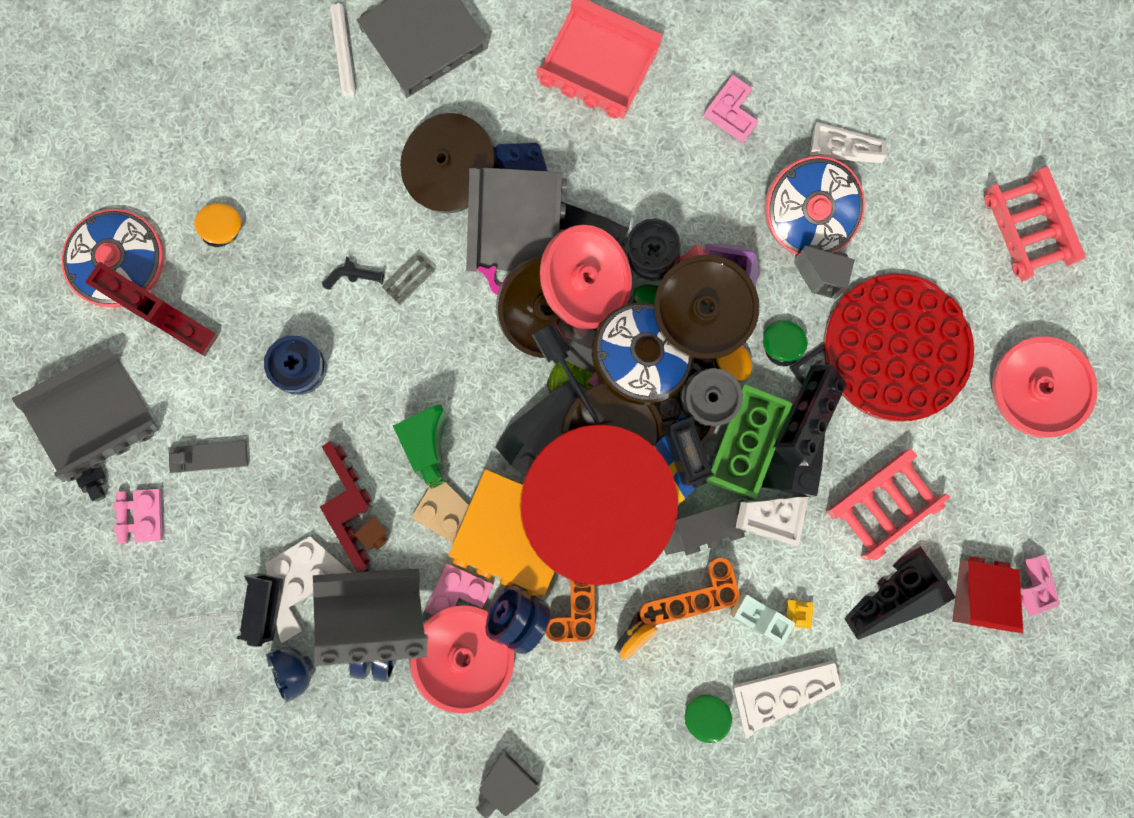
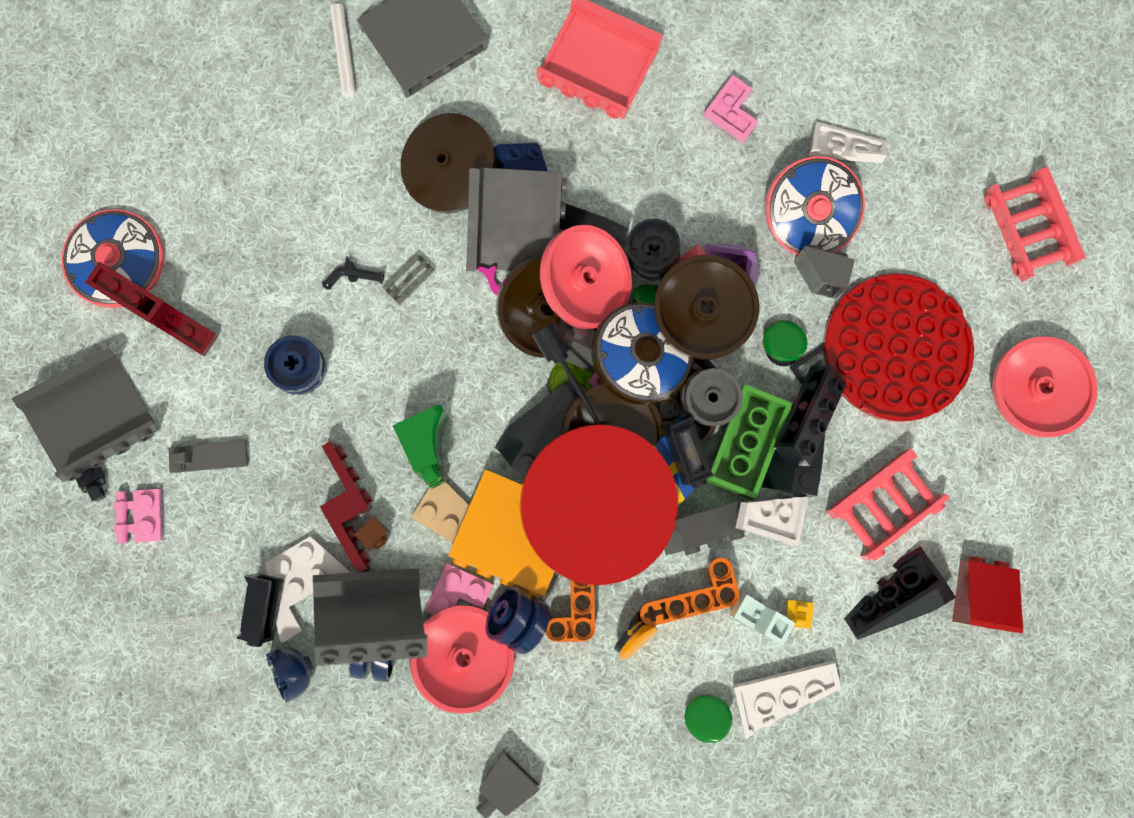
(217, 224): light orange piece -> none
(736, 363): light orange piece -> none
(1042, 593): bright pink plate -> none

